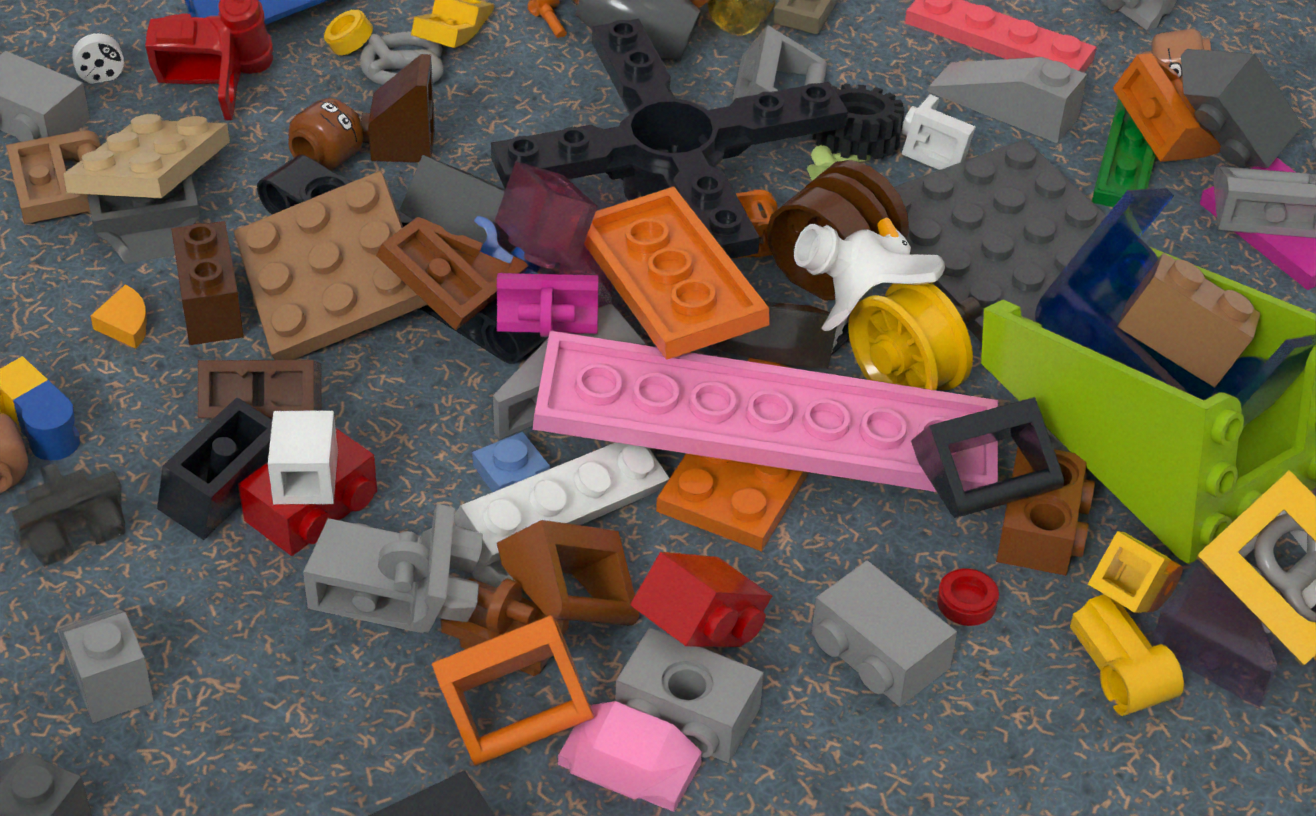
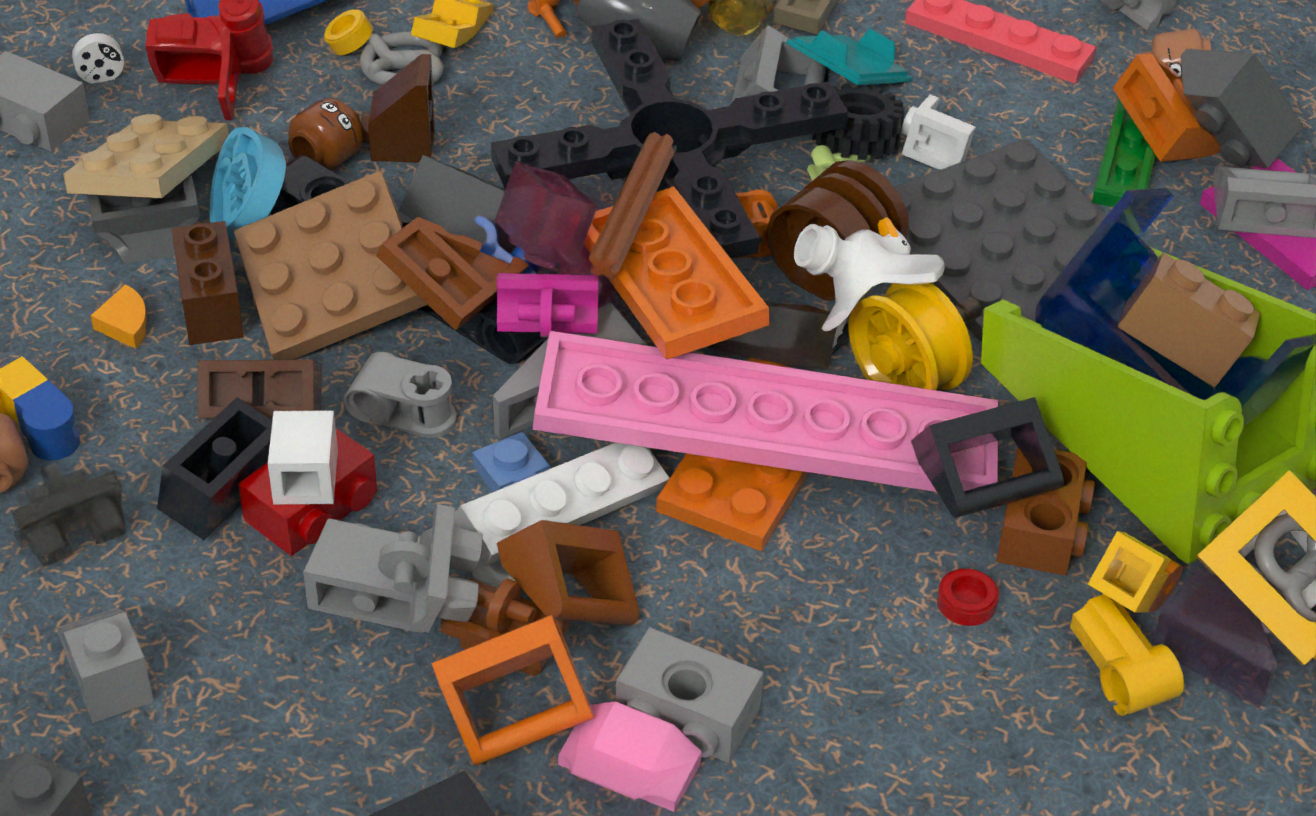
(39, 175): medium nougat plate -> none
(246, 179): none -> medium azure piece
(397, 391): none -> light grey piece
(631, 205): none -> dark orange axle
(702, 601): red brick -> none
(860, 62): none -> teal piece
(883, 633): light grey brick -> none
(1022, 92): light grey slope -> none

